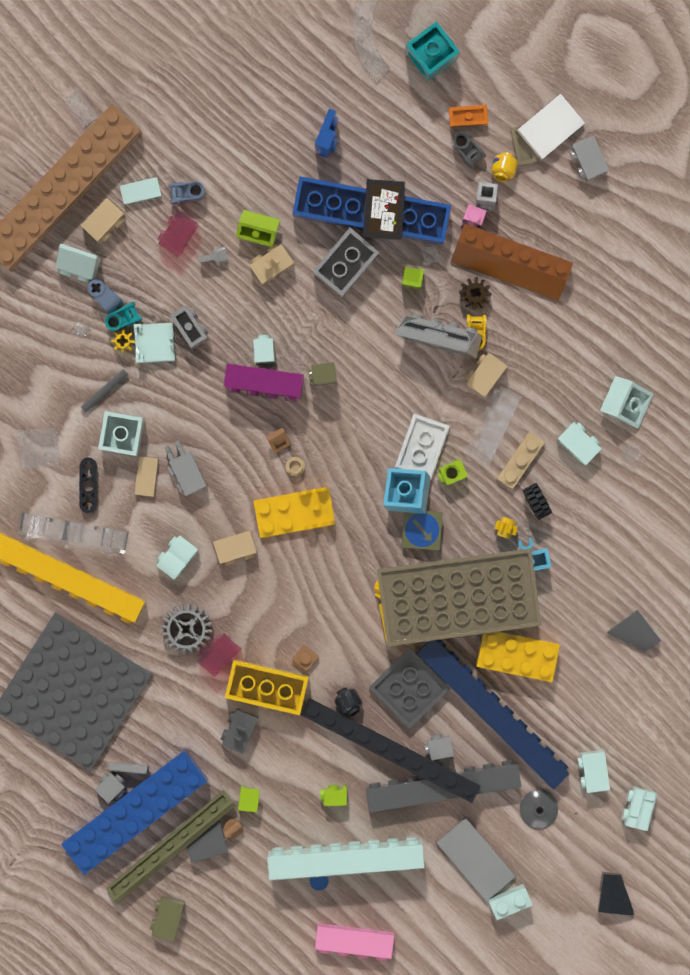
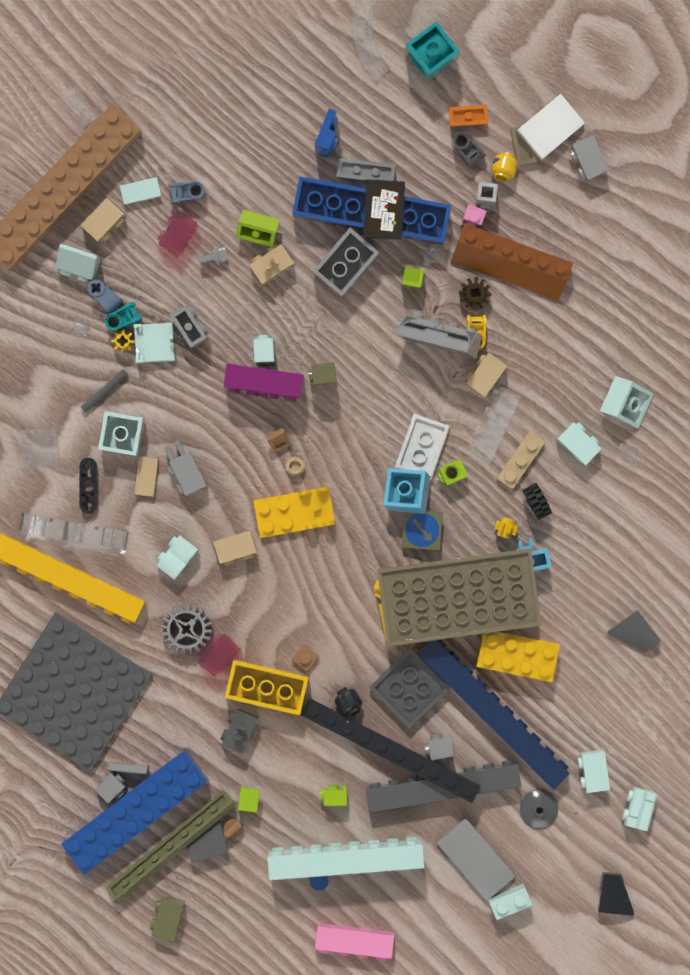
(364, 170): none -> light grey plate

